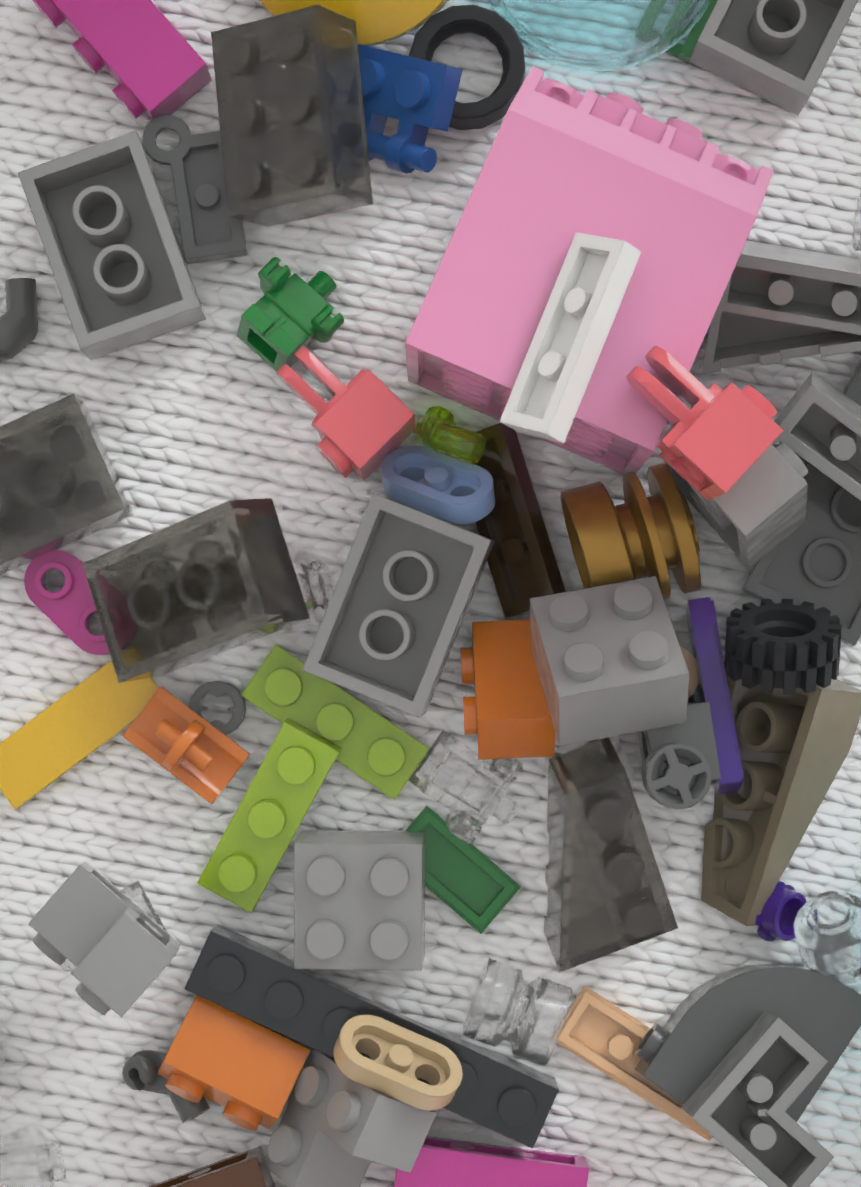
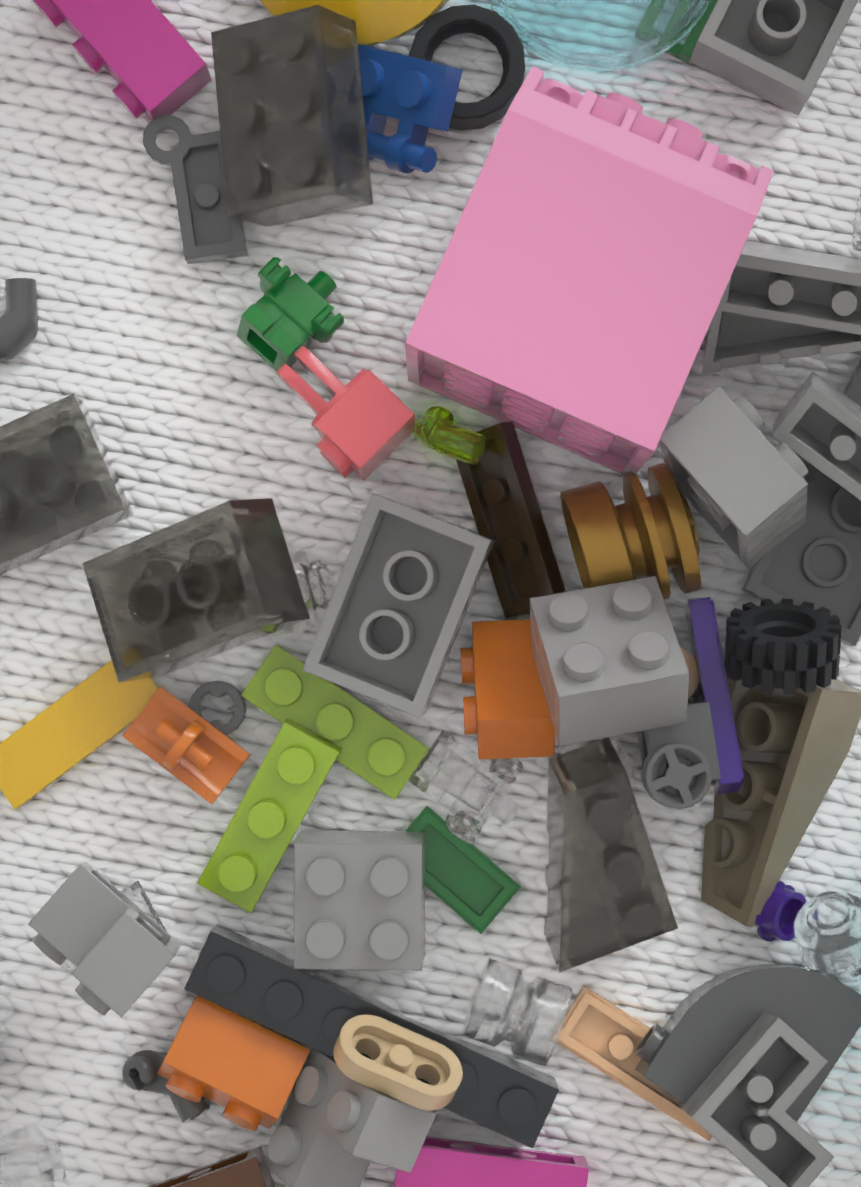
(72, 605): dark pink plate -> none
(111, 246): light grey brick -> none
(438, 484): light blue plate -> none
(570, 336): white plate -> none
(716, 435): coral brick -> none

